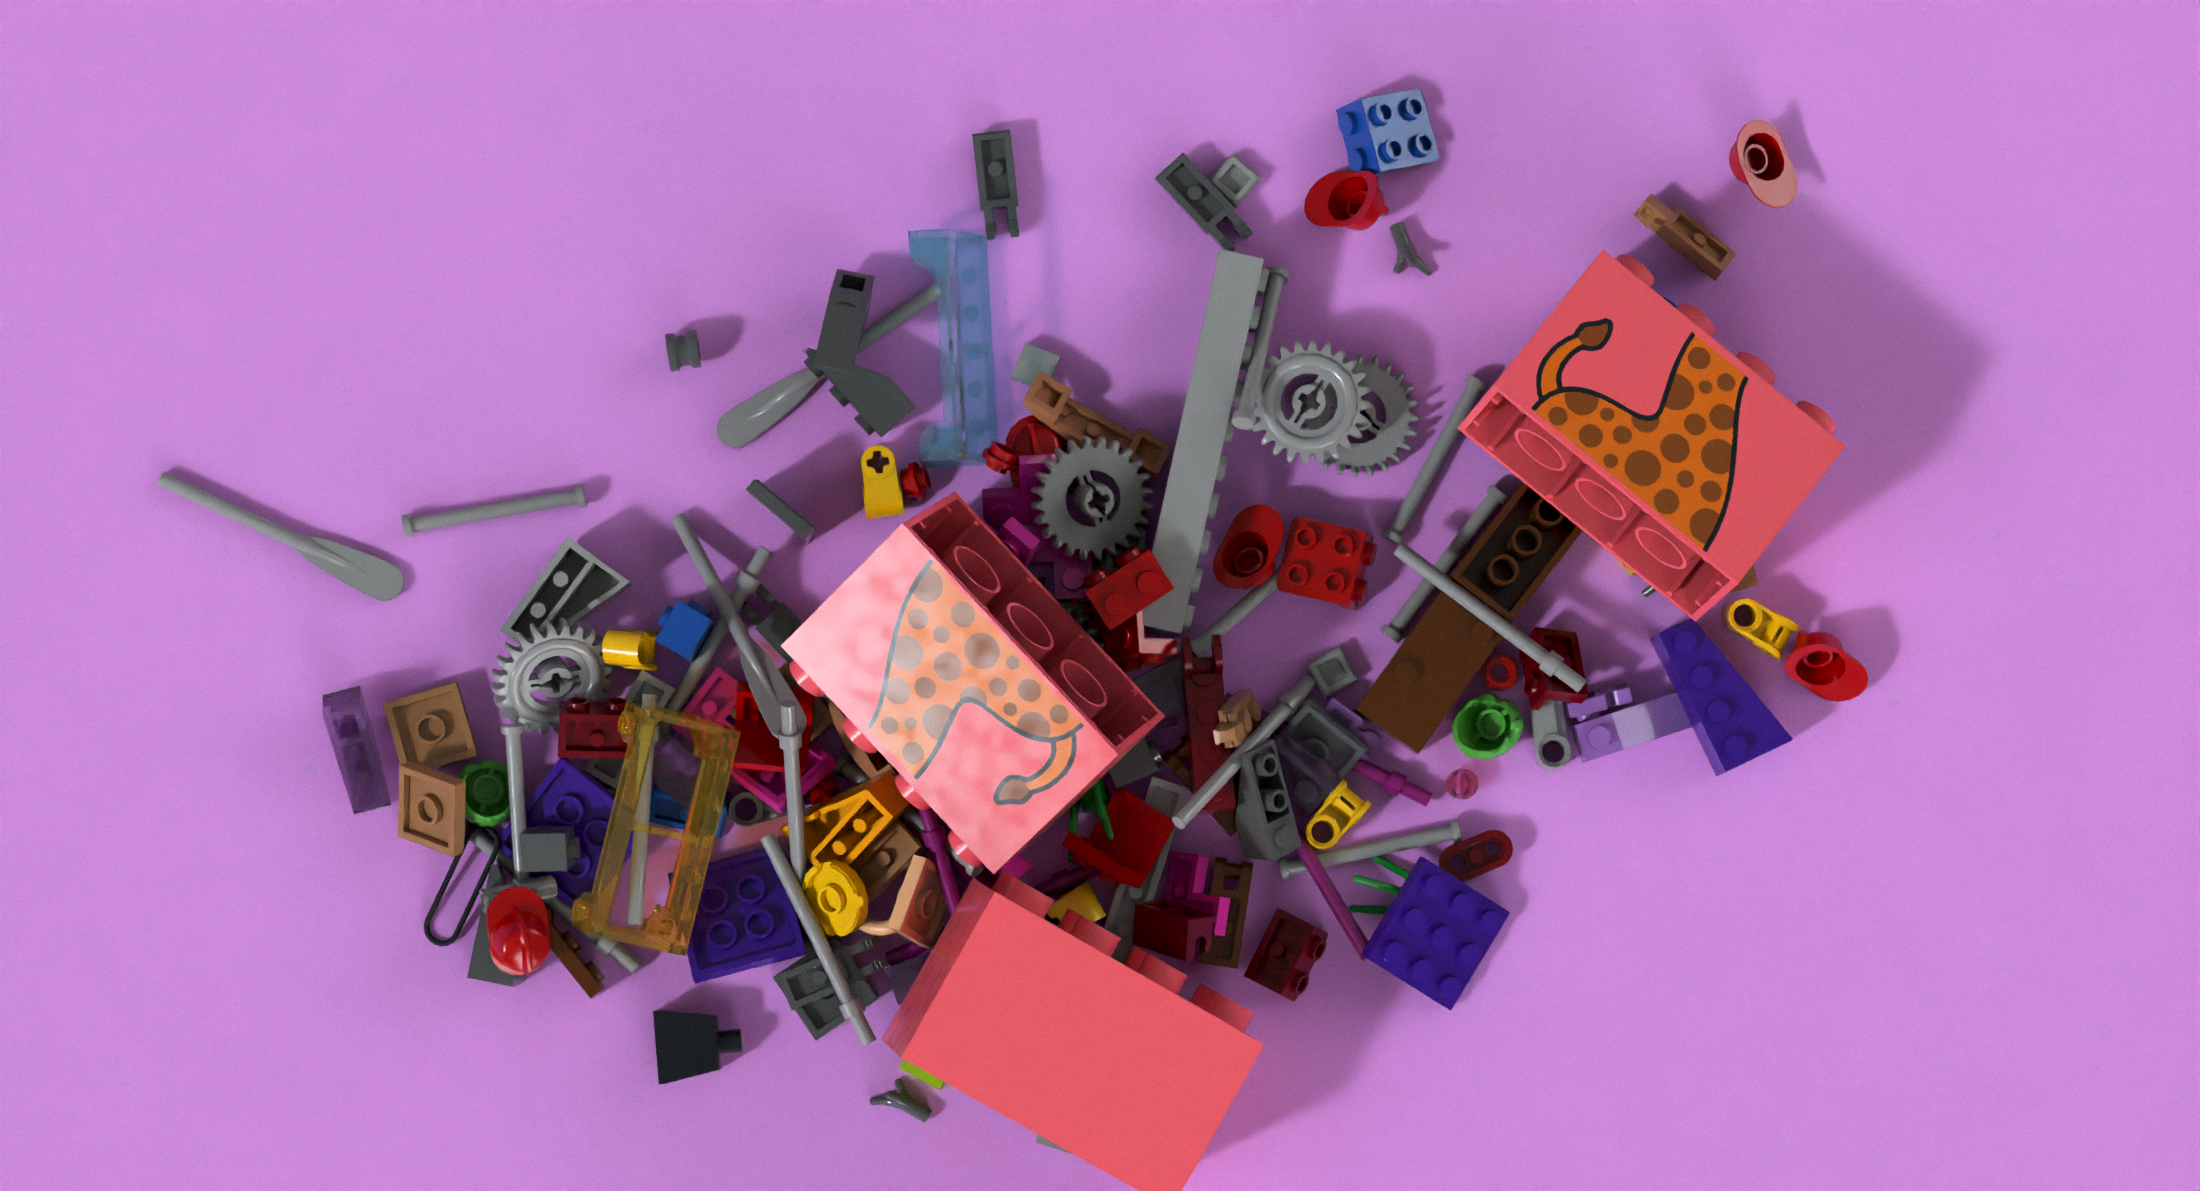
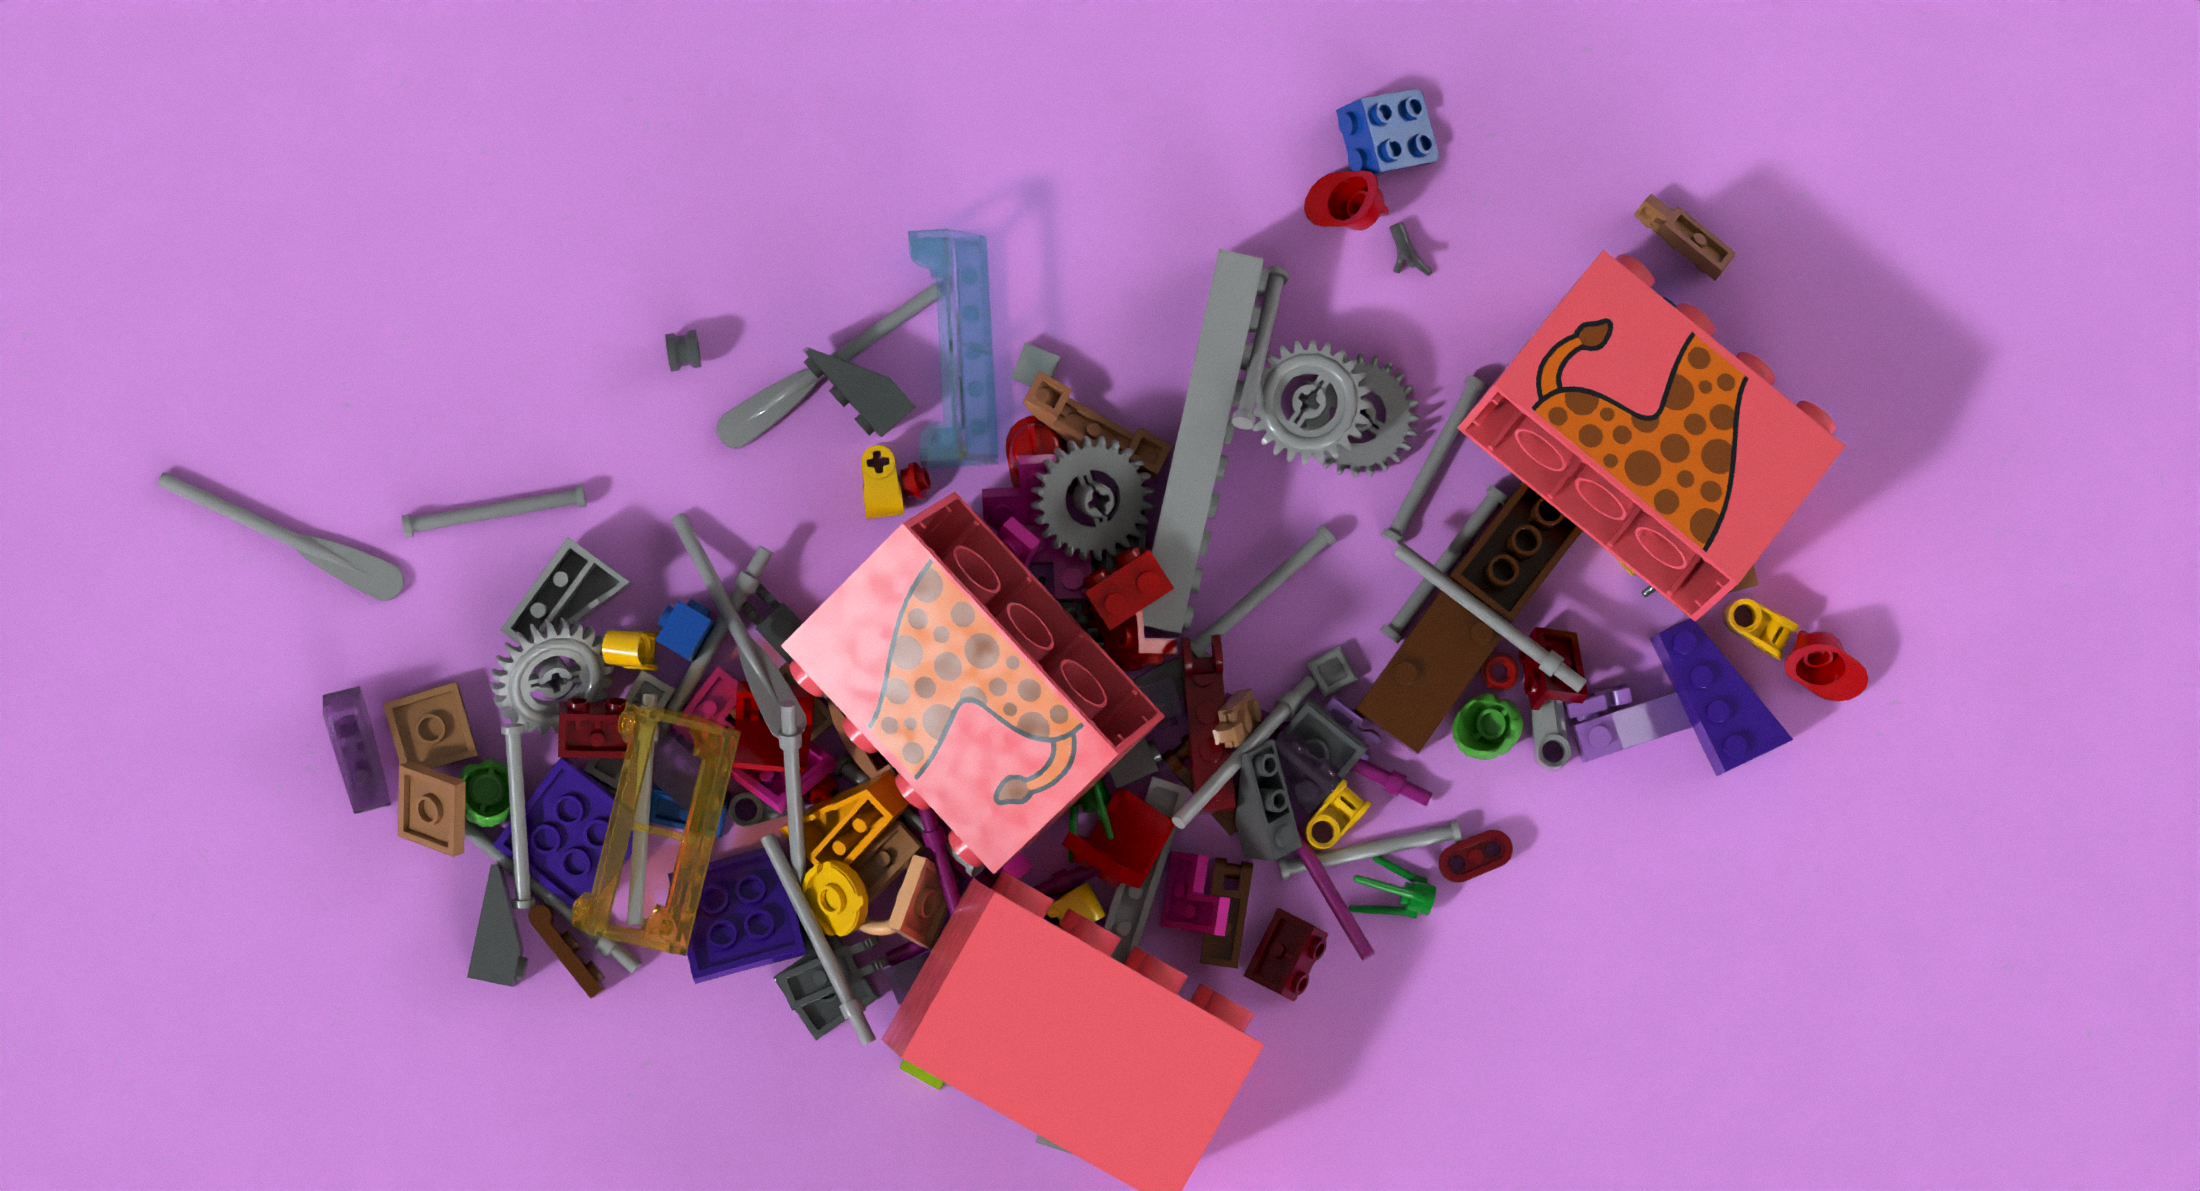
(476, 891): black piece -> none
(518, 930): red piece -> none
(544, 886): light grey axle -> none
(549, 848): dark grey brick -> none
(691, 1044): black torso -> none
(781, 510): dark grey tile -> none
(844, 322): dark grey slope -> none
(903, 1102): dark grey bar -> none
(996, 178): dark grey hinge -> none
(1001, 457): red plate -> none
(1172, 928): dark red hinge -> none
(1201, 200): dark grey hinge -> none
(1235, 180): light grey tile -> none
(1249, 548): red piece -> none
(1326, 562): red bracket -> none
(1435, 933): dark purple plate -> none
(1468, 783): clear pink hinge -> none
(1763, 164): piece -> none

